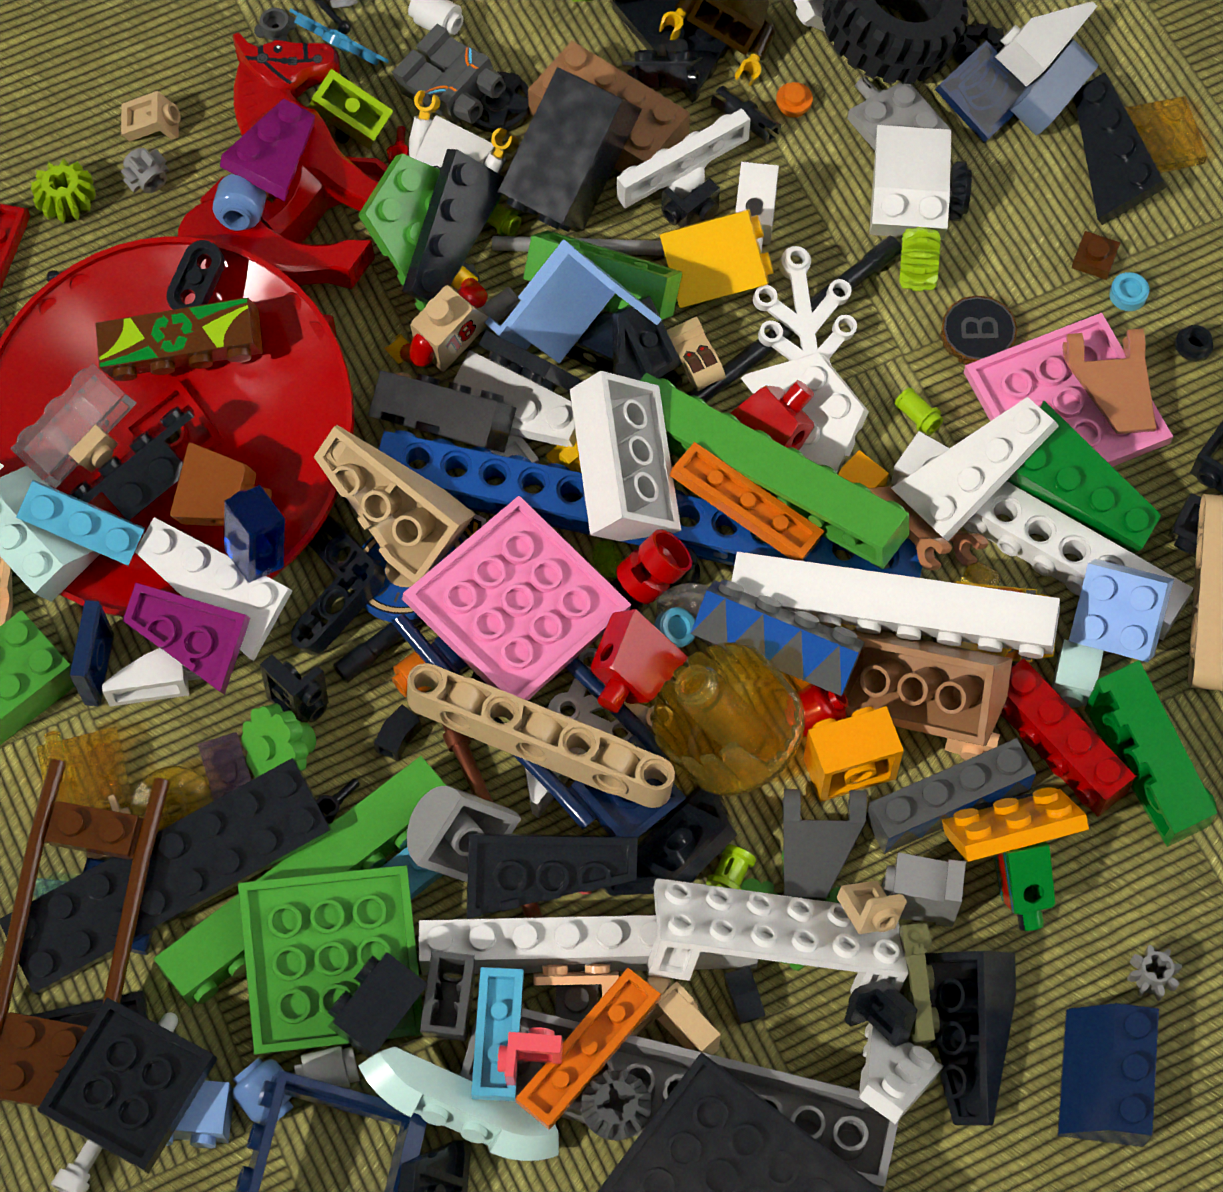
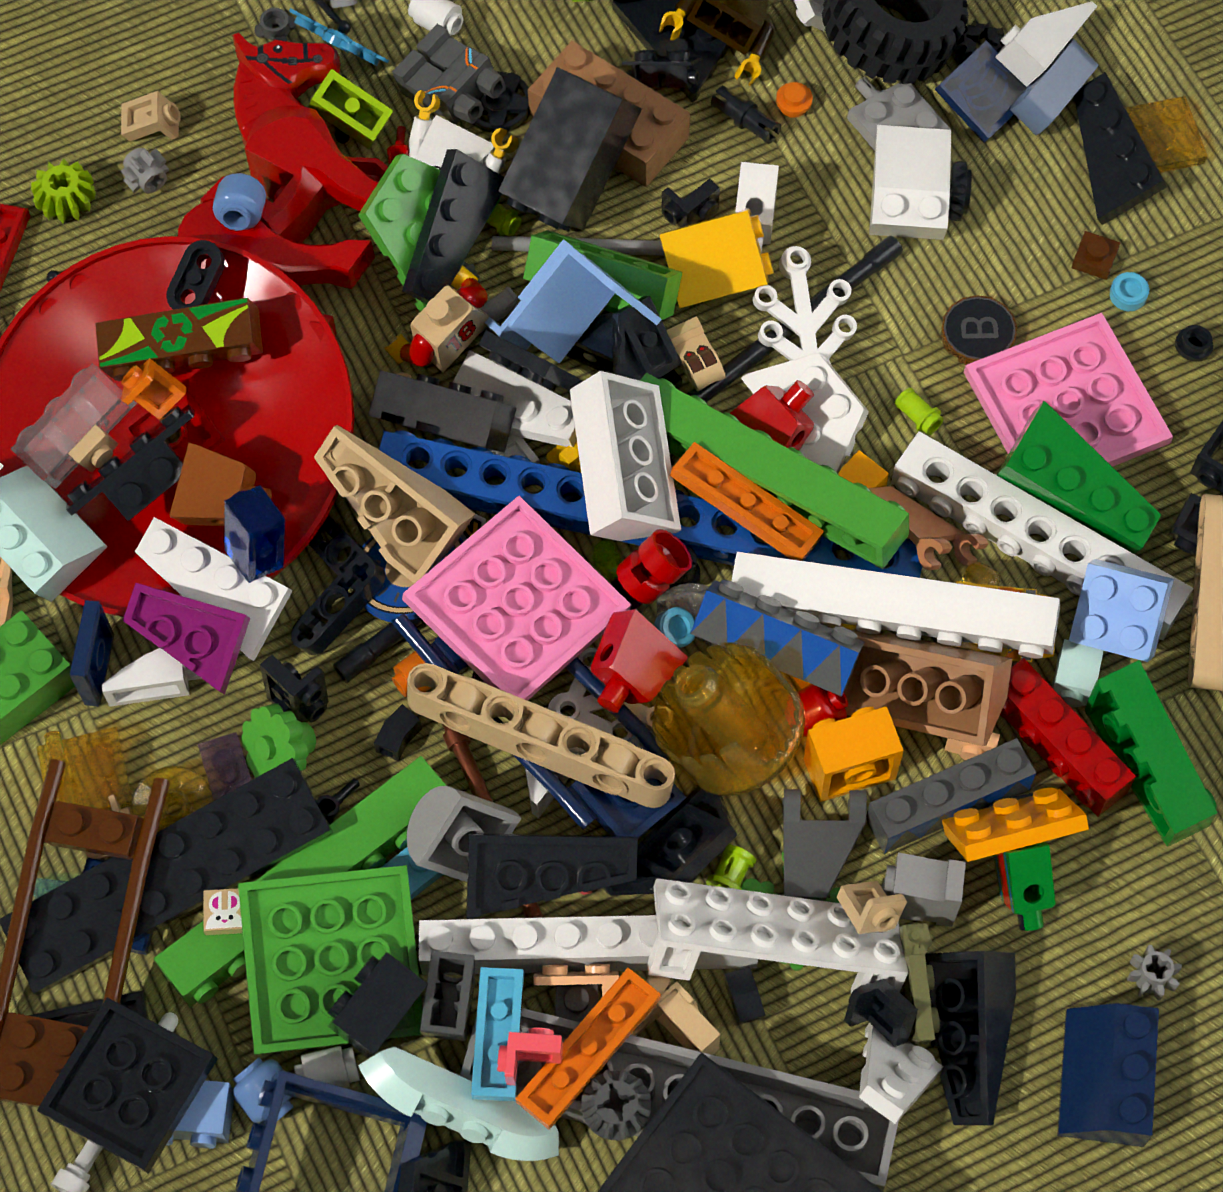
(80, 522): medium azure plate -> none
(152, 388): none -> orange bracket
(221, 912): none -> tile
(271, 148): magenta wing -> none
(685, 163): white plate -> none
(919, 259): lime gear -> none
(970, 472): white wing -> none
(1116, 385): nougat flag -> none

